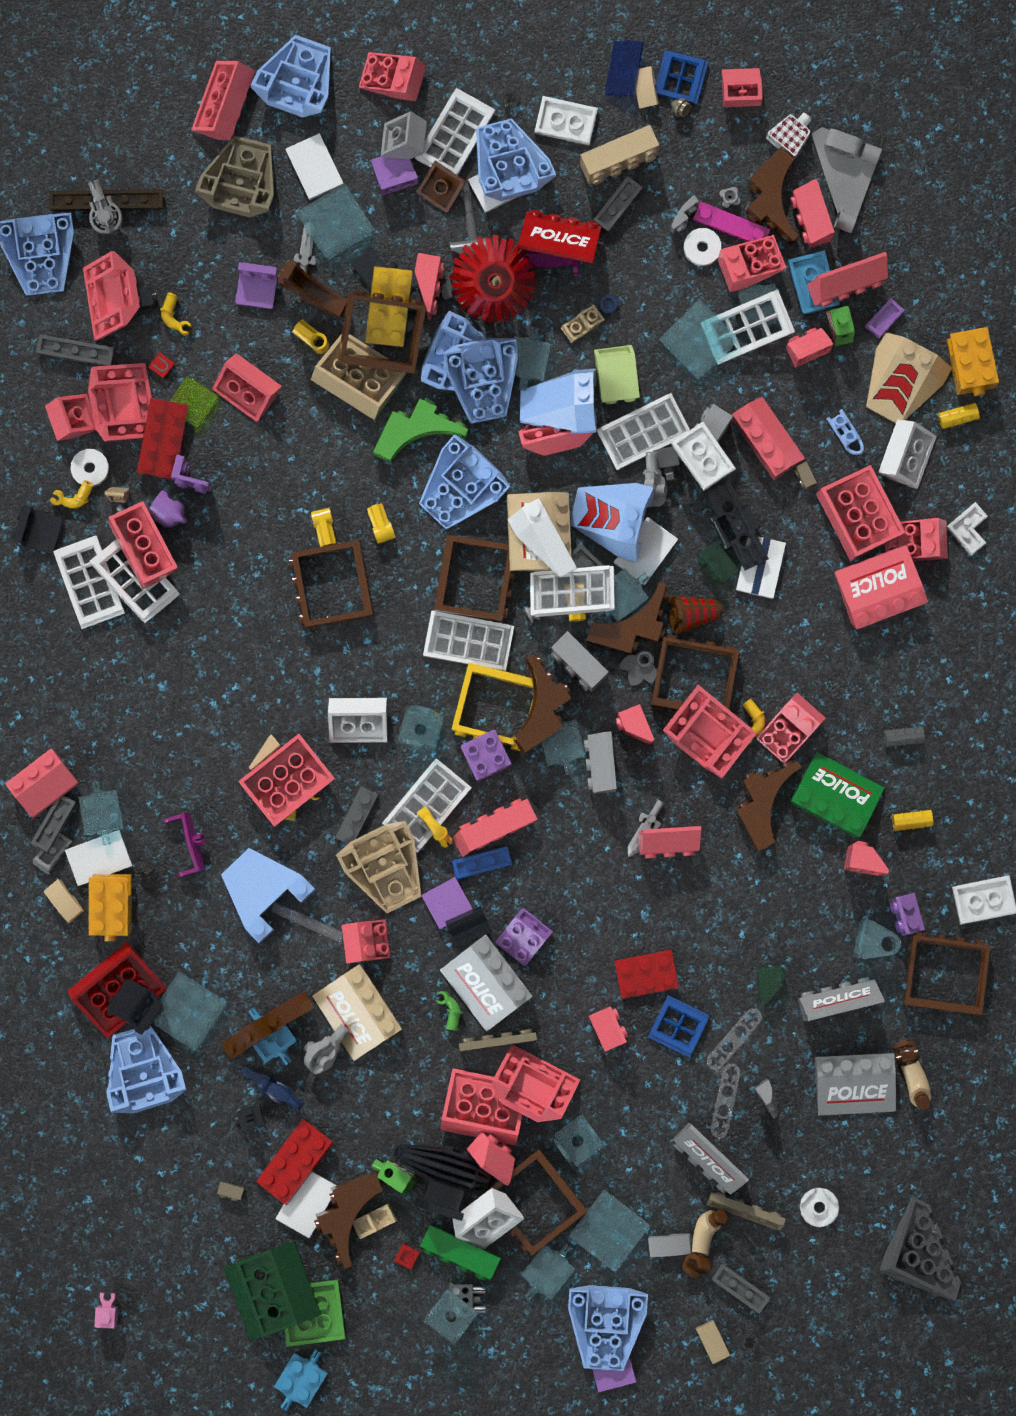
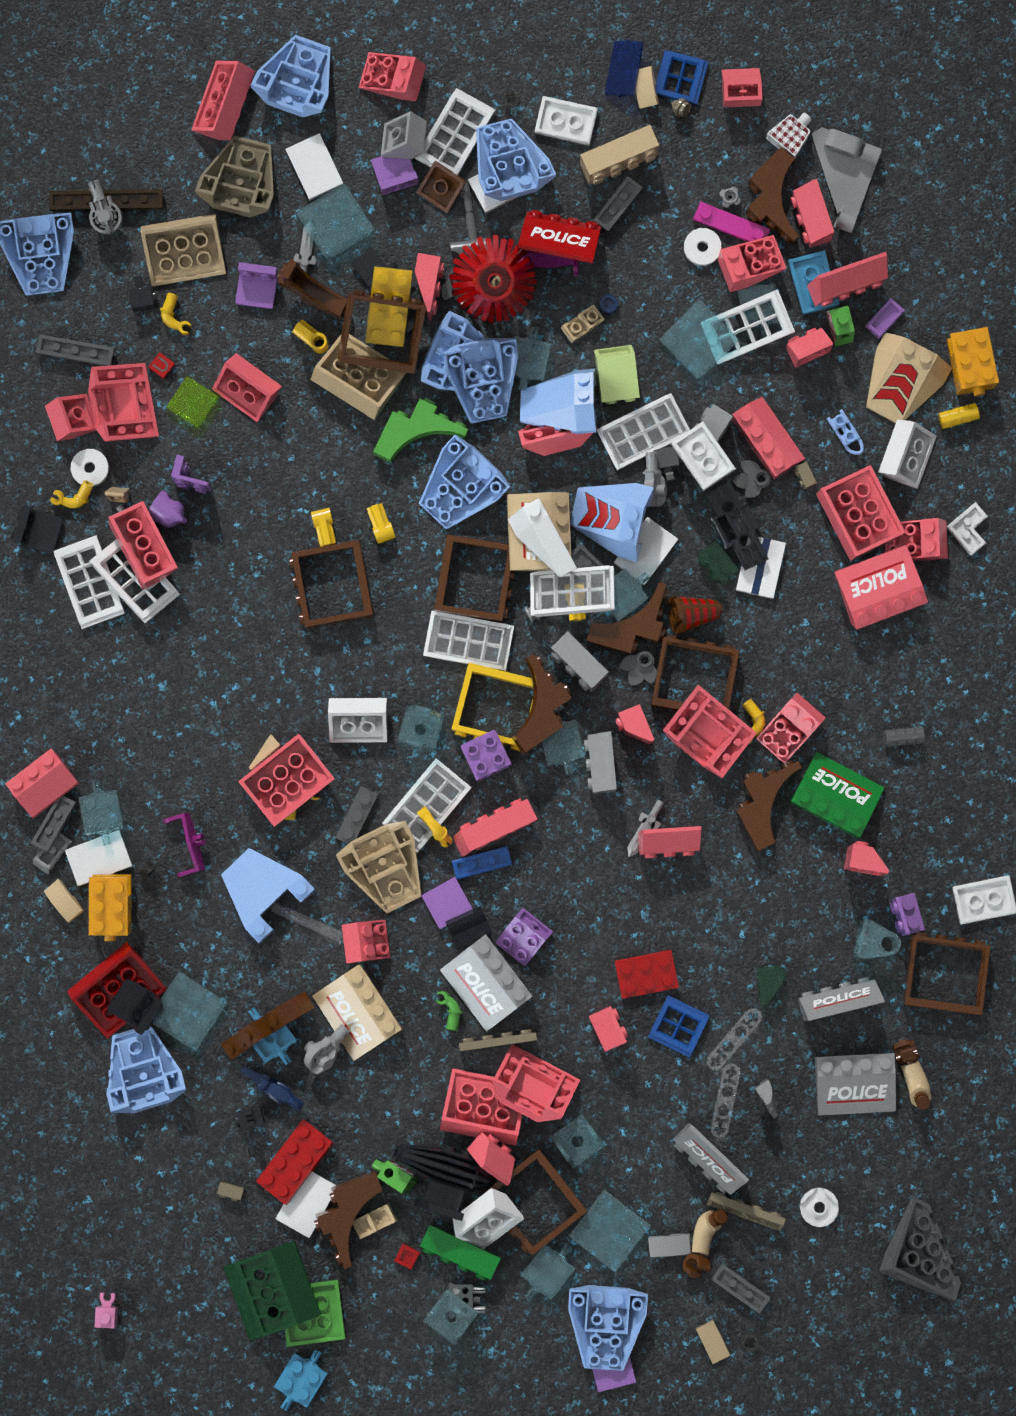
(110, 294): coral slope -> none
(162, 438): red plate -> none
(183, 250): none -> tan slope
(681, 219): light grey slope -> none
(749, 479): none -> dark grey plate
(912, 820): yellow axle -> none

